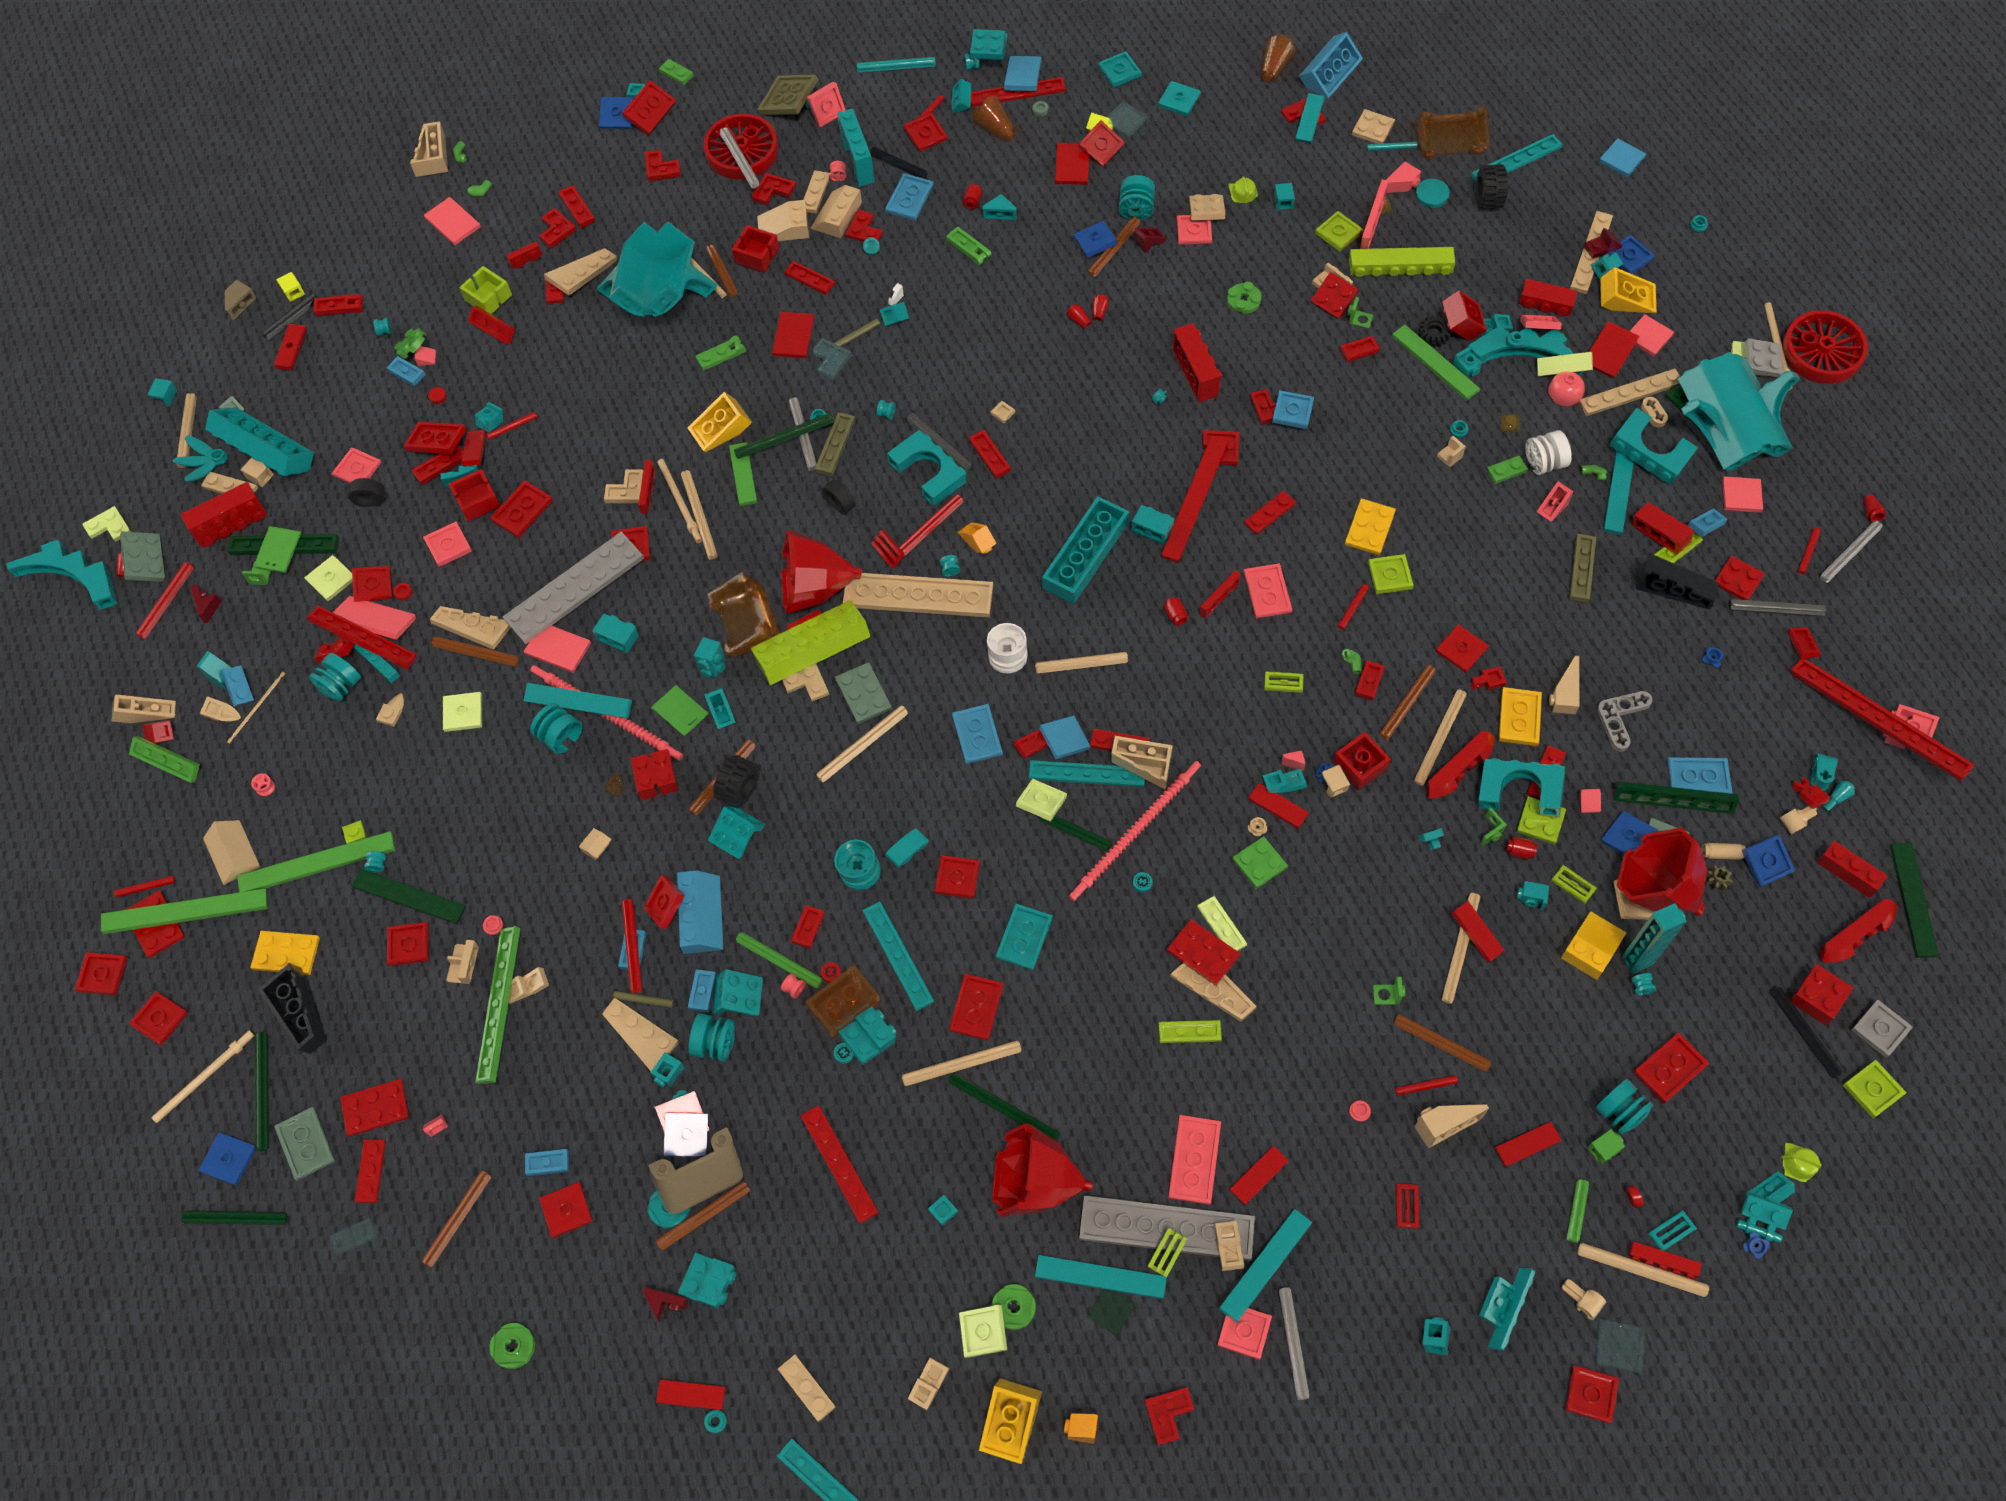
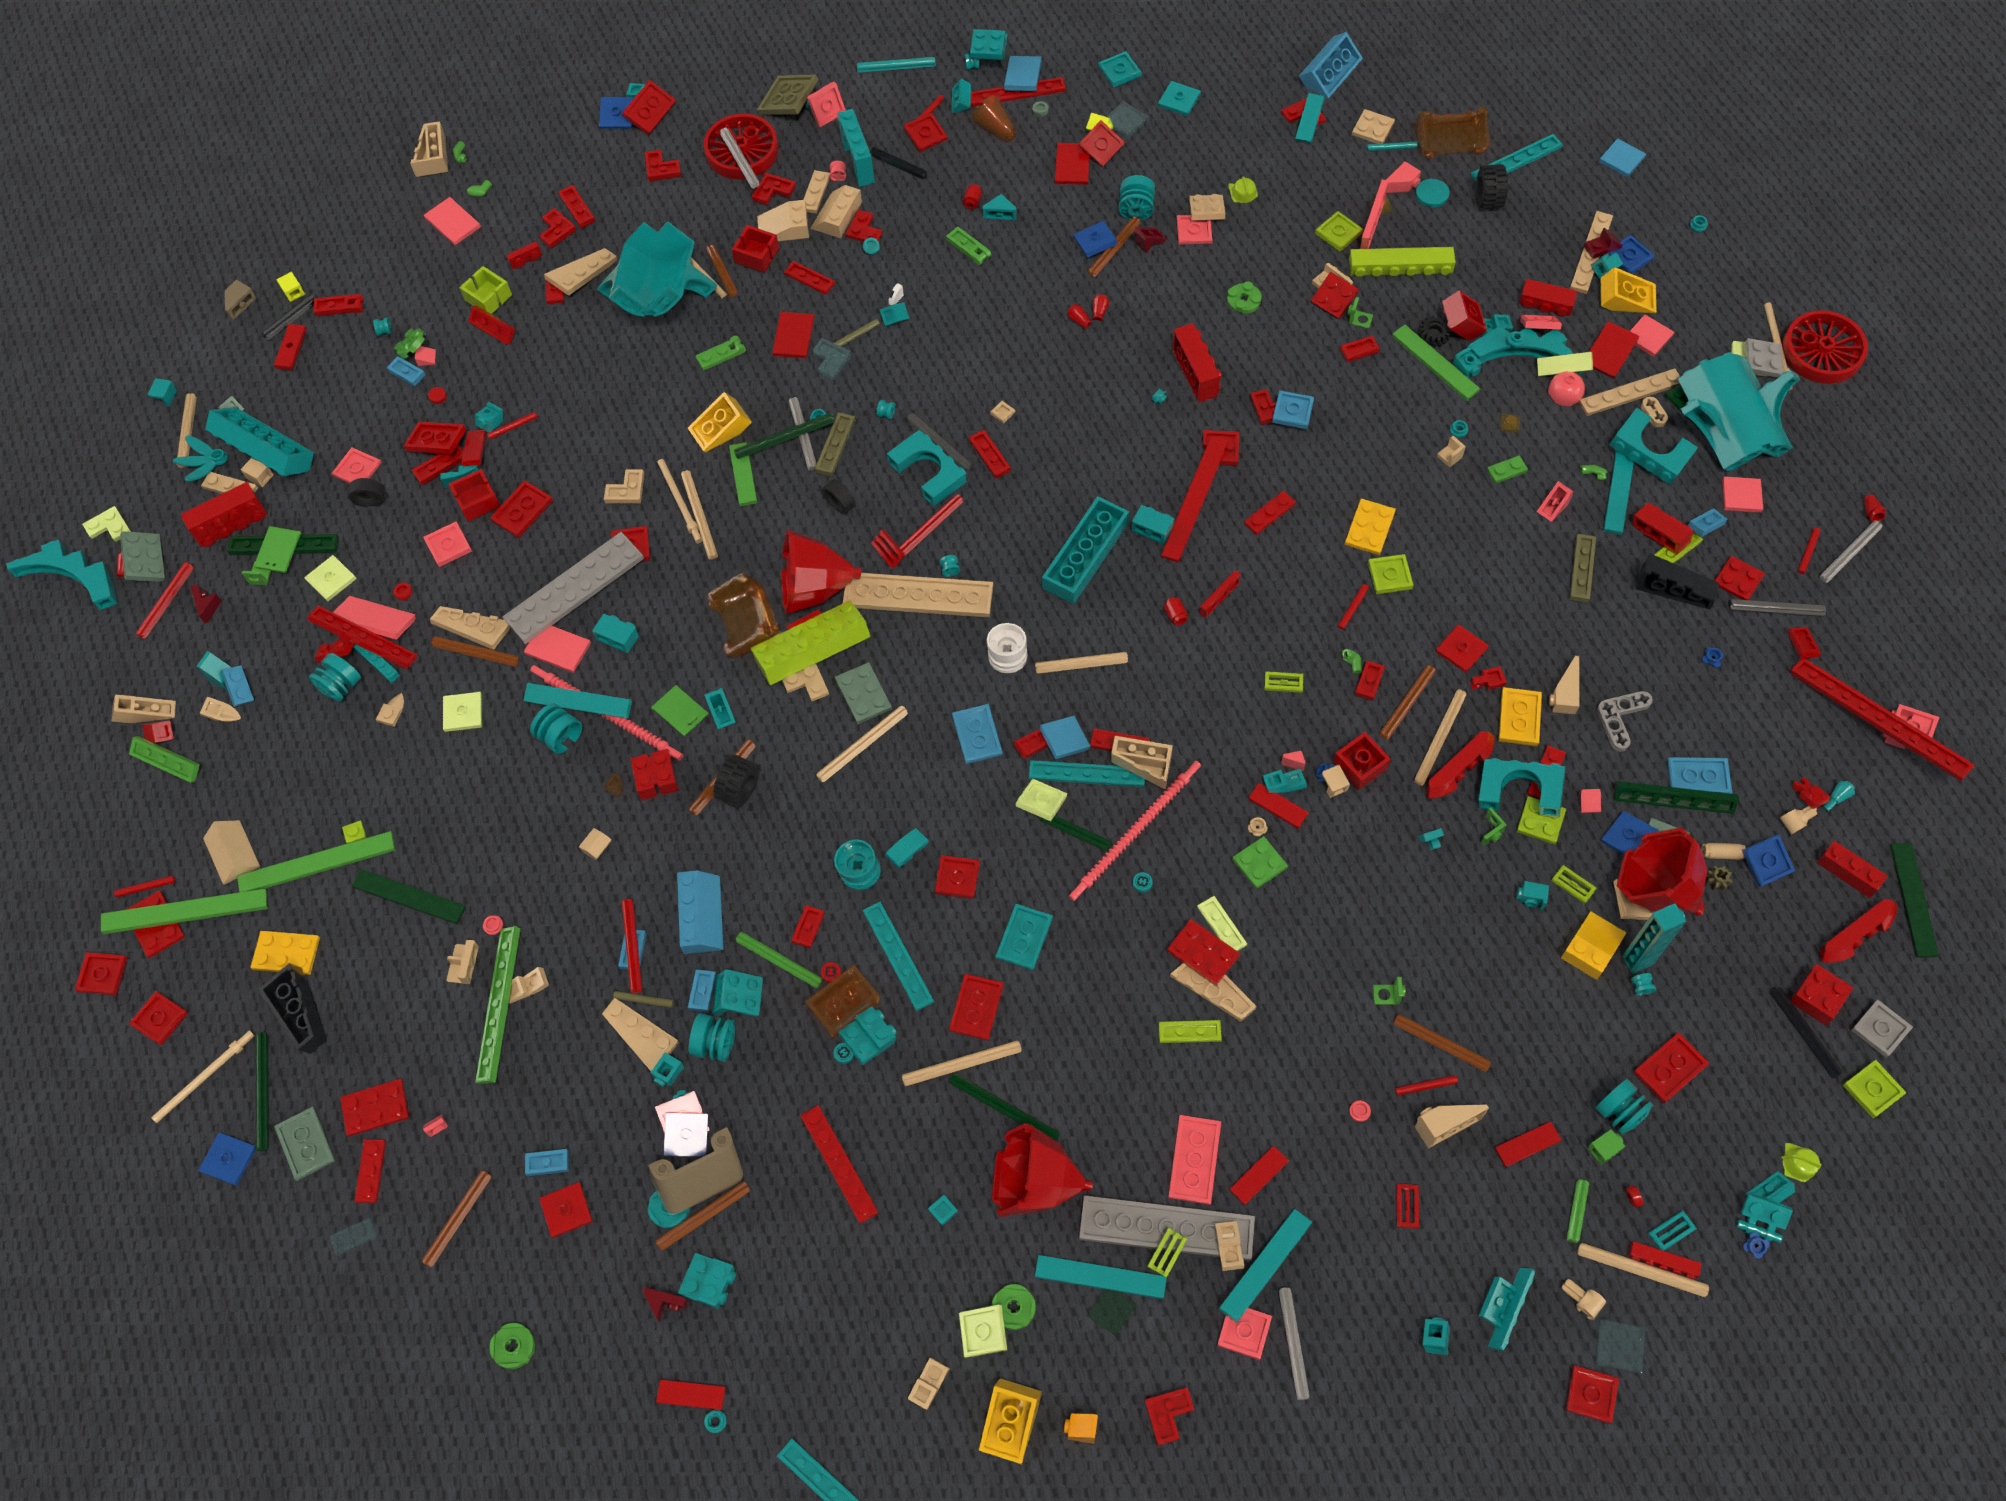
(220, 1217): dark green axle -> none
(256, 707): tan piece -> none
(261, 780): coral wheel -> none
(371, 583): red plate -> none
(374, 862): teal wheel -> none
(408, 944): red plate -> none
(646, 487): red tile -> none
(664, 901): red plate -> none
(676, 72): bright green plate -> none
(710, 658): teal brick -> none
(734, 830): teal bracket -> none
(793, 985): coral wheel -> none
(806, 1388): tan plate -> none
(909, 196): dark azure tile -> none
(978, 537): light orange slope -> none
(1267, 590): coral tile -> none
(1277, 55): clear orange cone -> none
(1284, 196): teal brick -> none
(1458, 957): tan axle -> none
(1477, 931): red tile -> none
(1521, 848): red brick -> none
(1548, 452): white wheel -> none
(1823, 771): teal piece -> none

